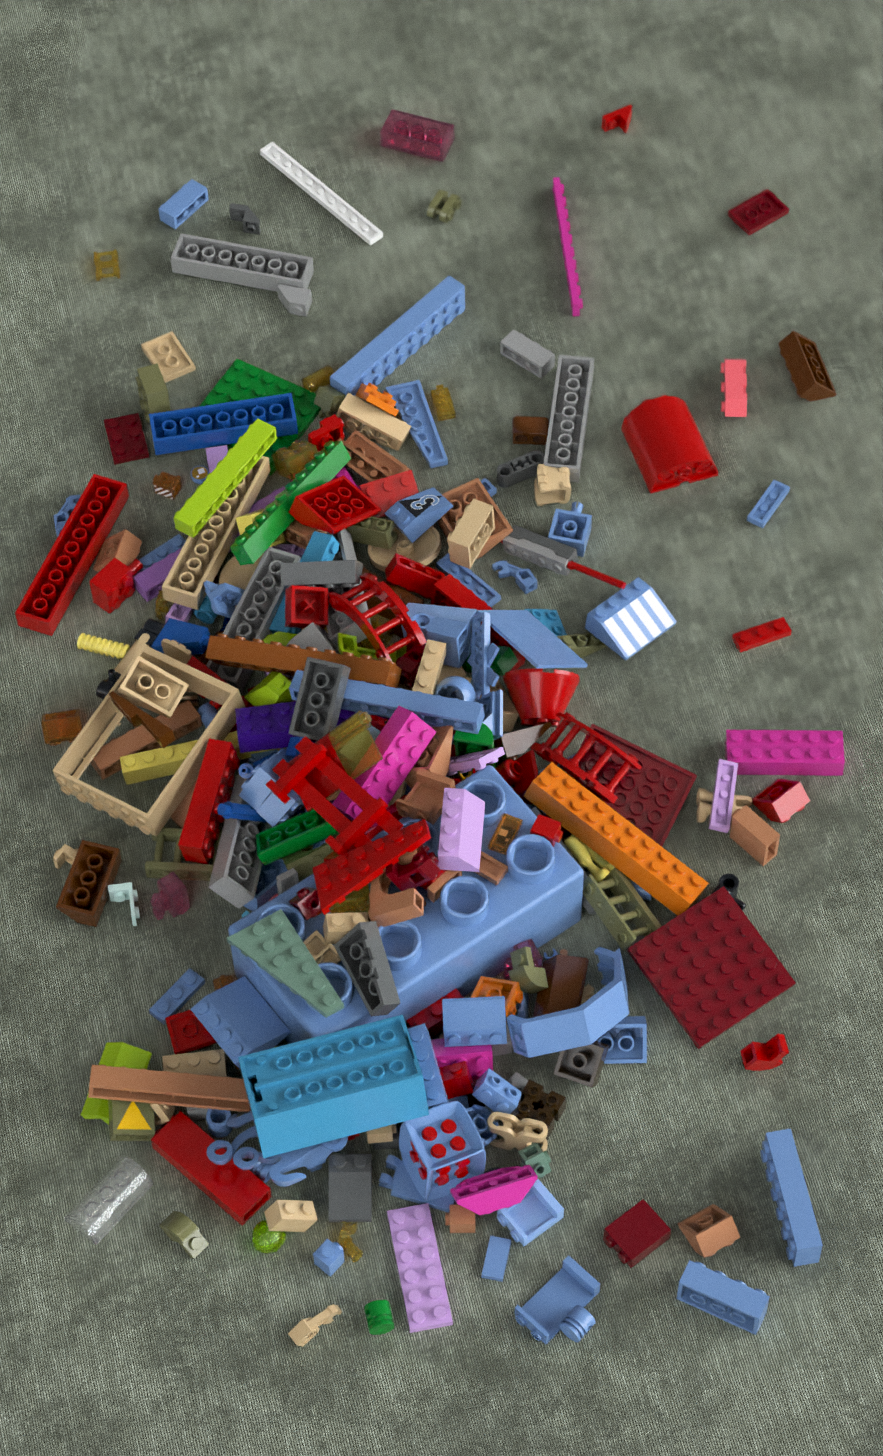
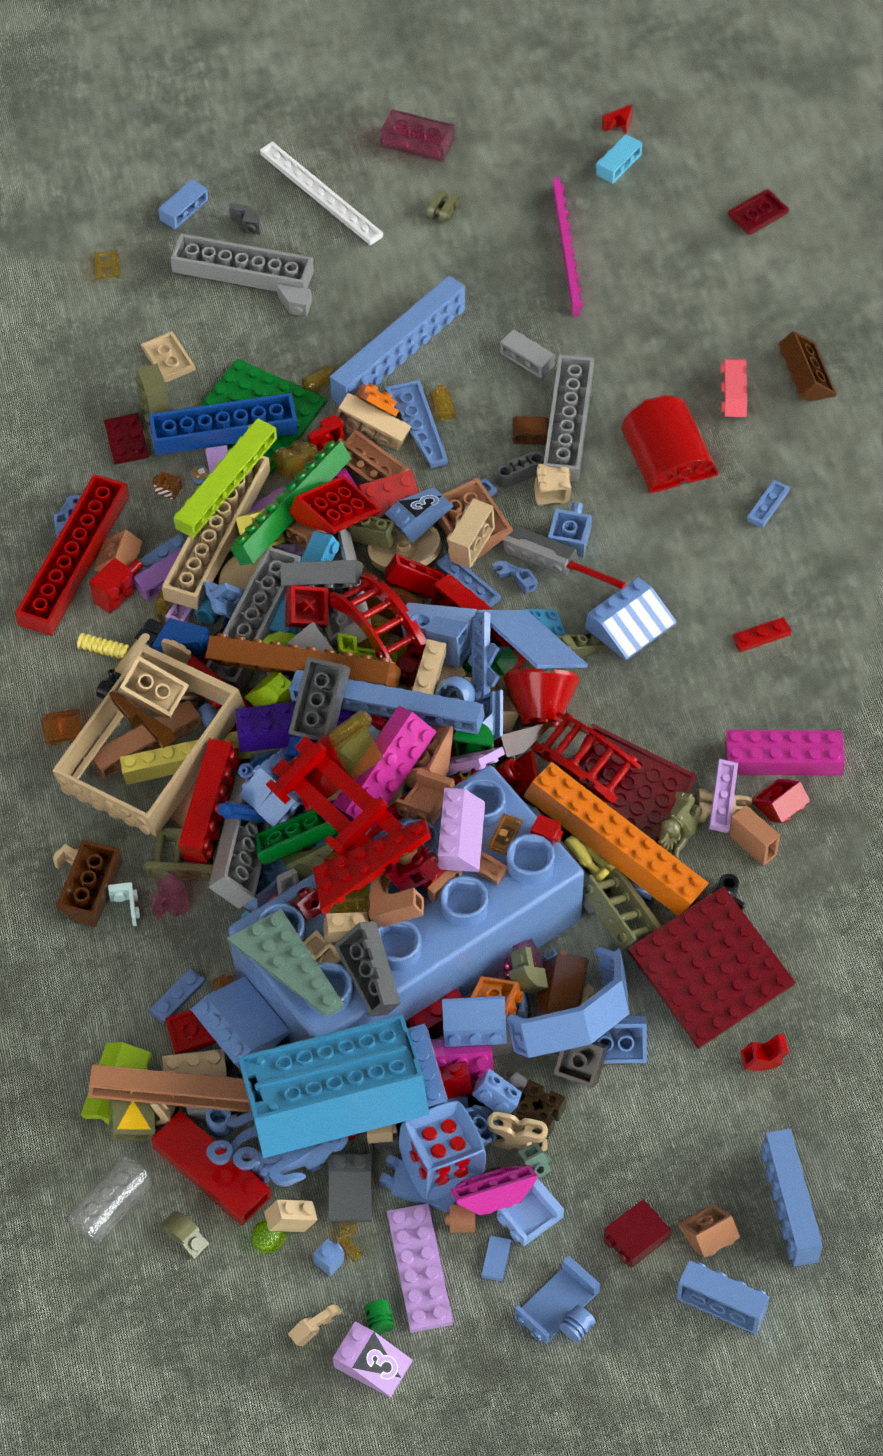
(329, 400): olive brick -> none
(371, 1360): none -> lavender slope
(619, 158): none -> medium azure brick
(680, 823): none -> olive animal

